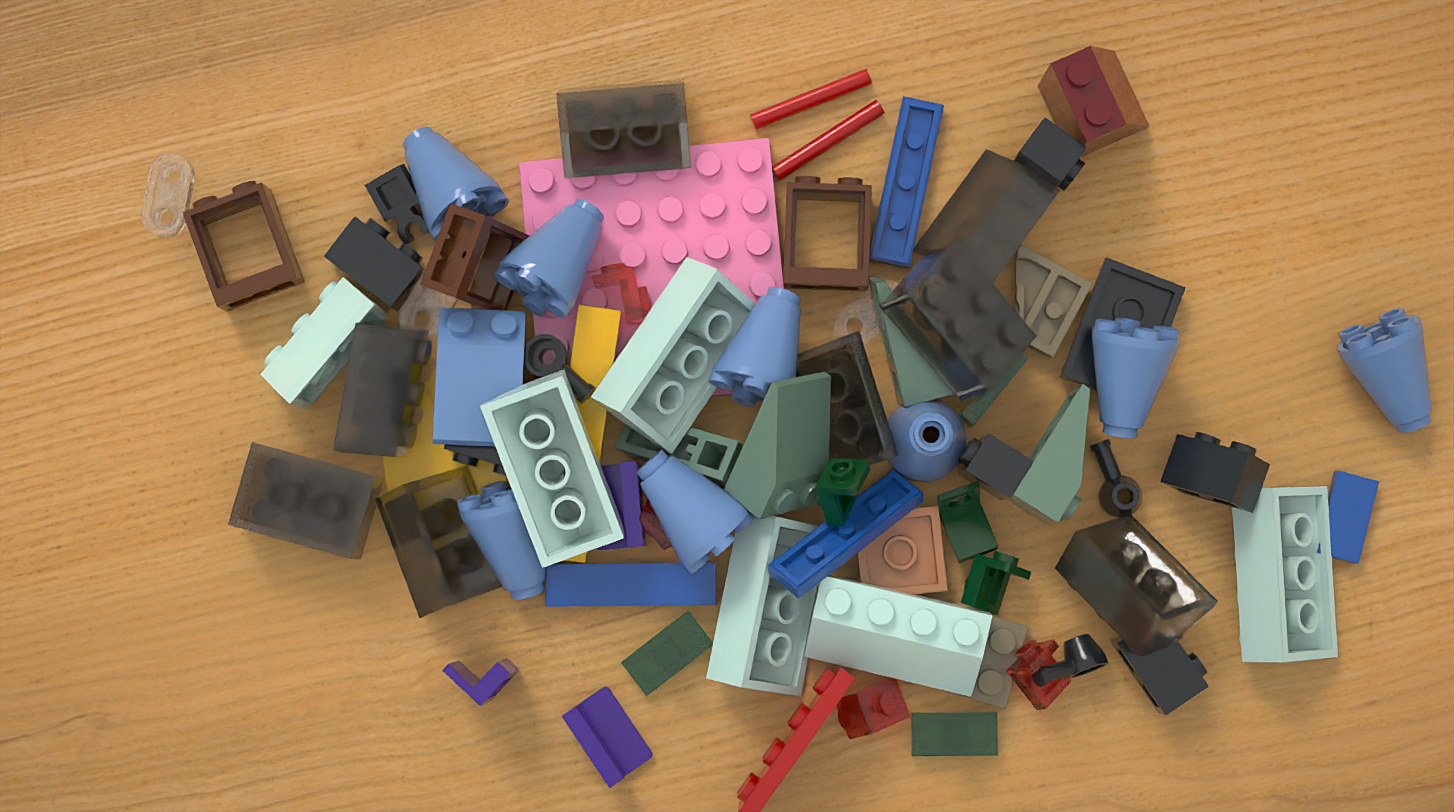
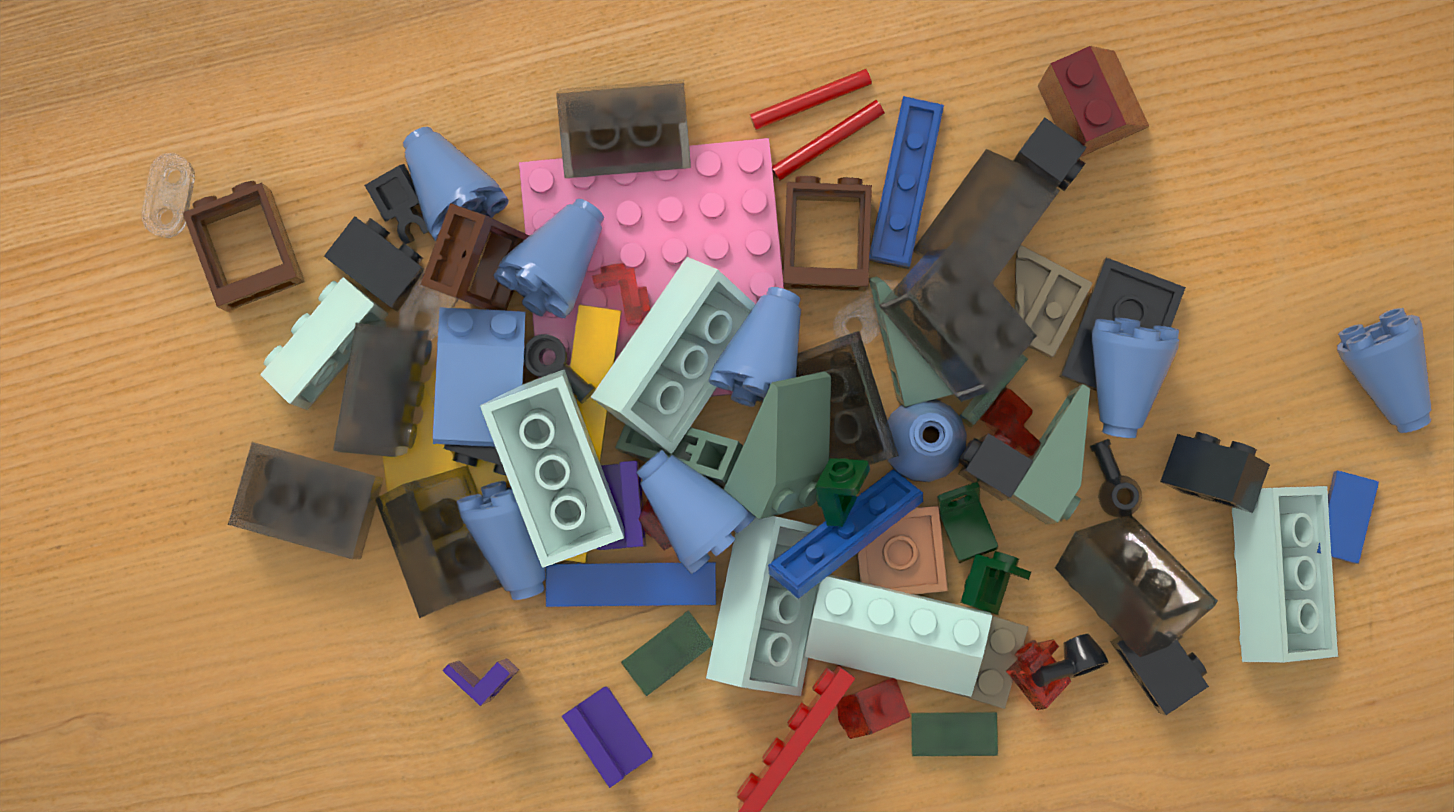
(1006, 420): none -> clear red bracket

